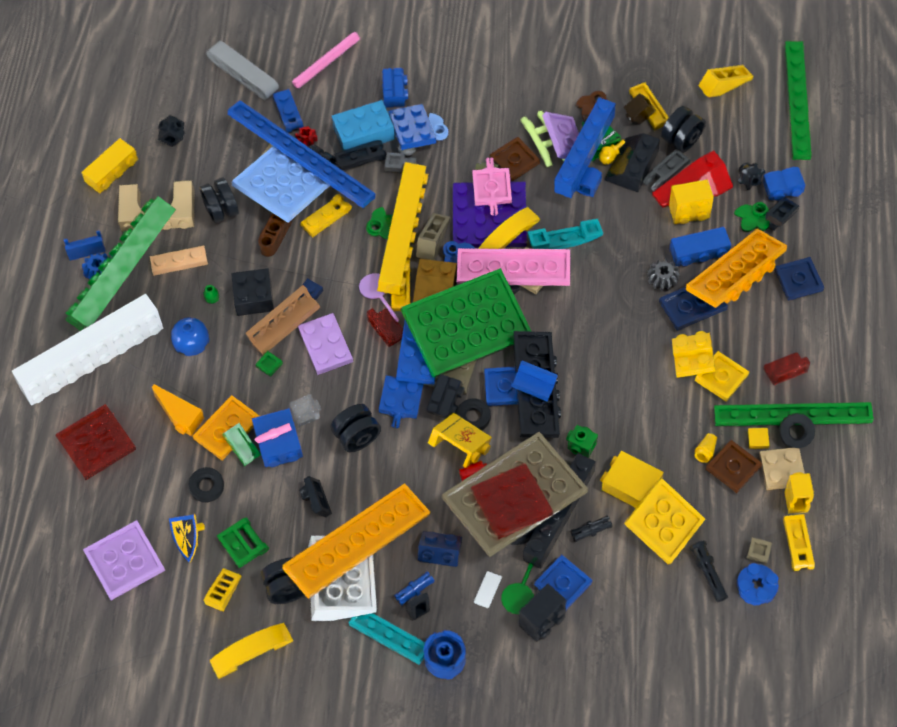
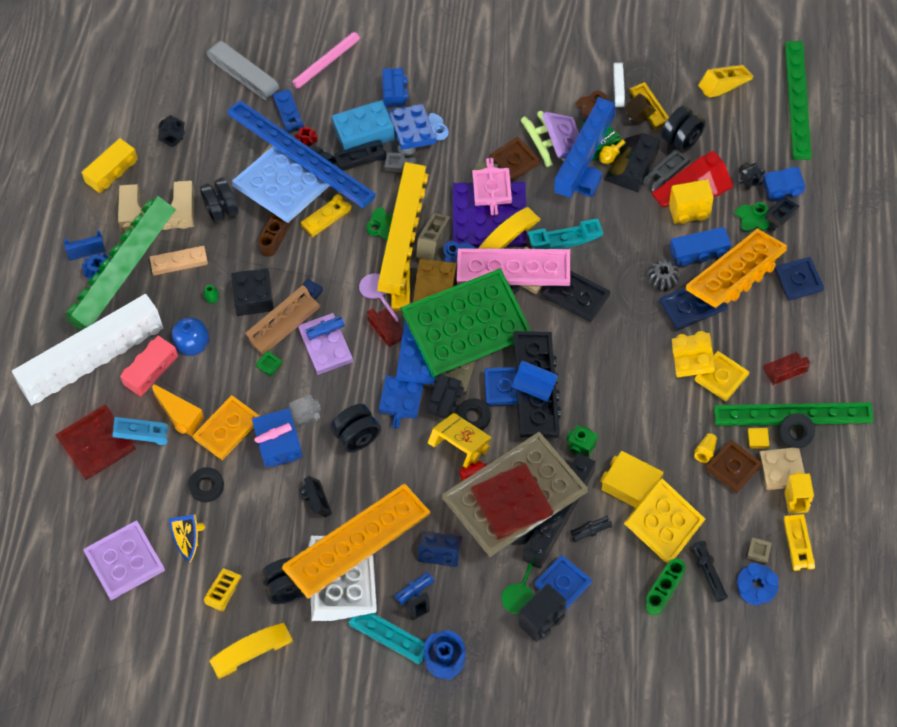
(140, 430): none -> dark azure plate
(149, 365): none -> coral brick
(237, 546): green plate -> none
(241, 444): tile -> none
(325, 327): none -> blue pin
(487, 589): white sticker -> none
(581, 297): none -> black plate
(618, 84): none -> white beam
(669, 578): none -> green beam

